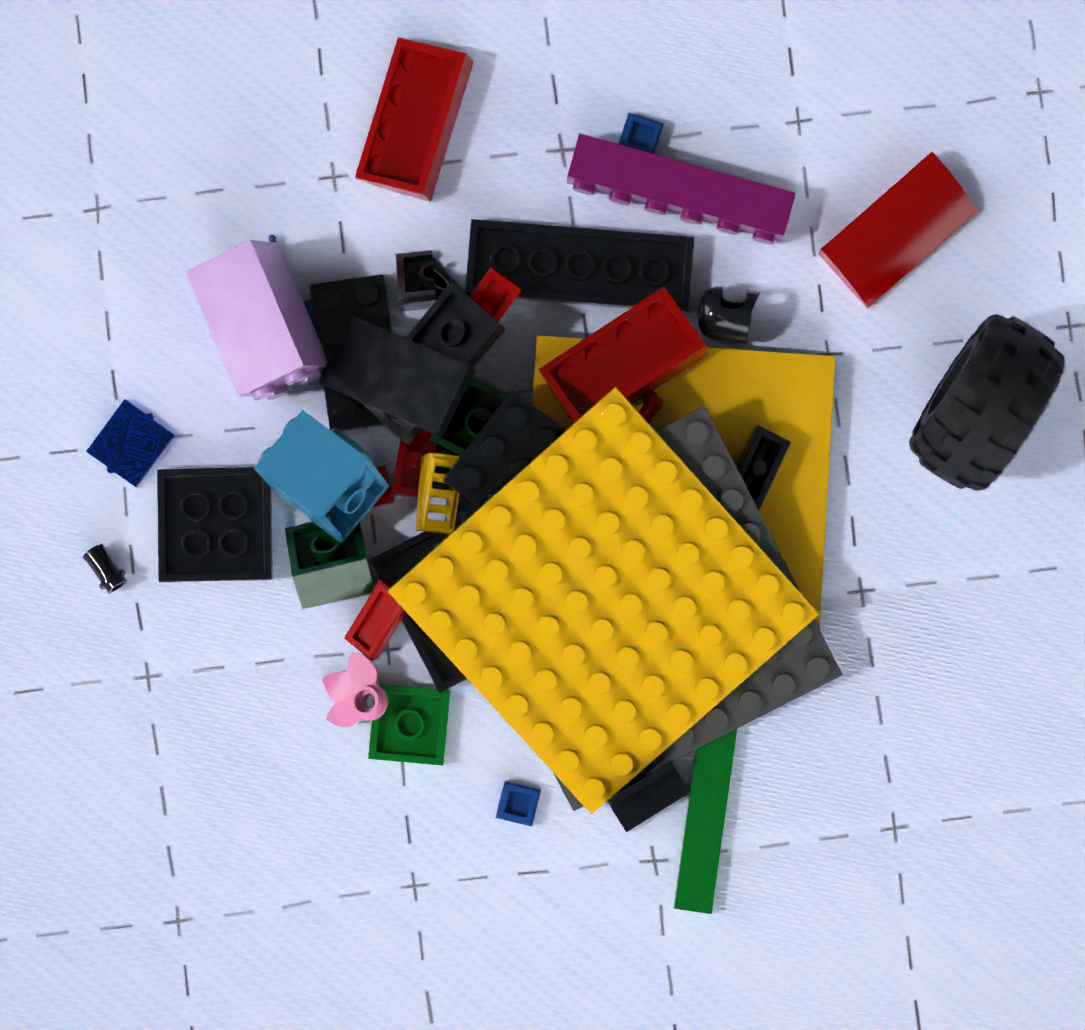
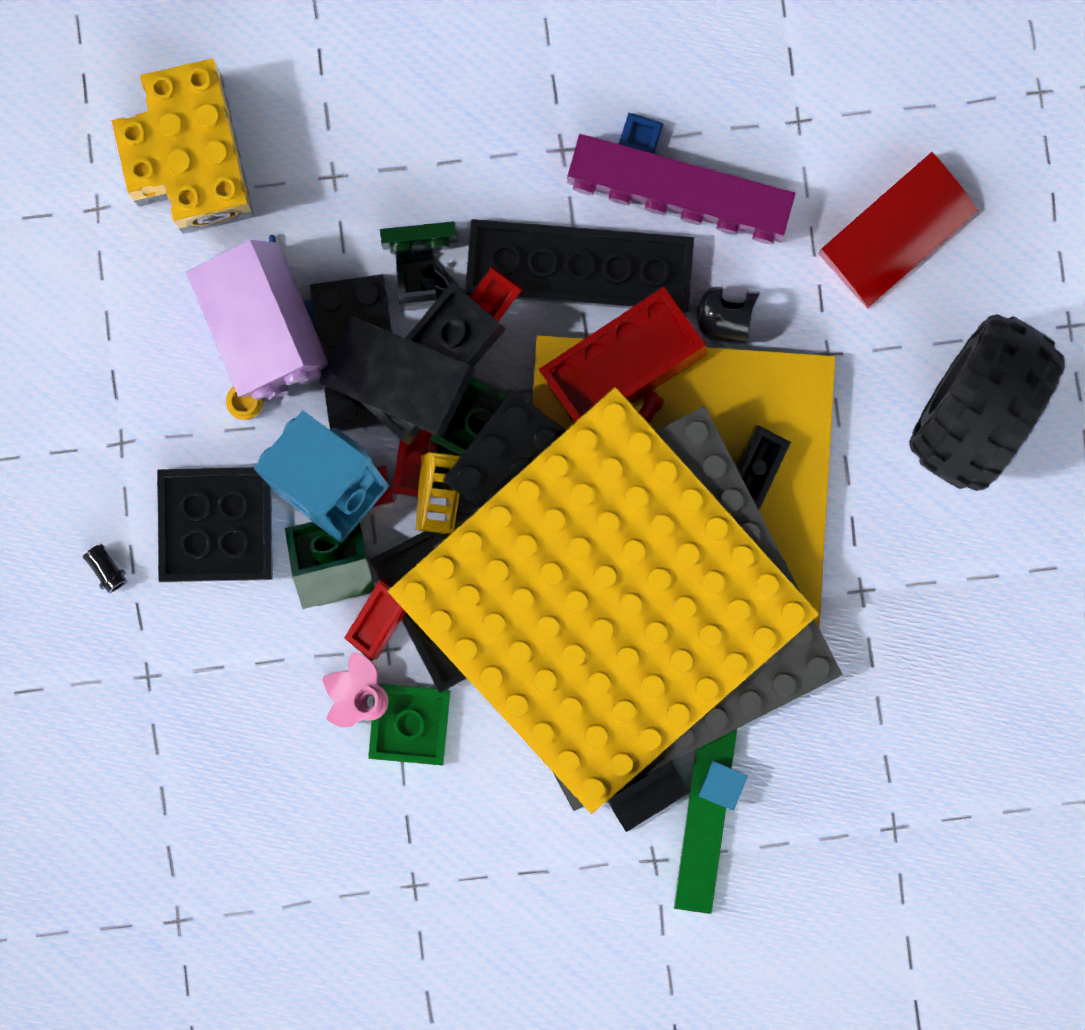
(130, 443): clear blue piece -> none
(185, 148): none -> yellow piece
(243, 407): none -> yellow plate
(414, 118): red slope -> none
(434, 235): none -> dark green plate
(518, 803): blue tile -> none
(723, 785): none -> dark azure tile

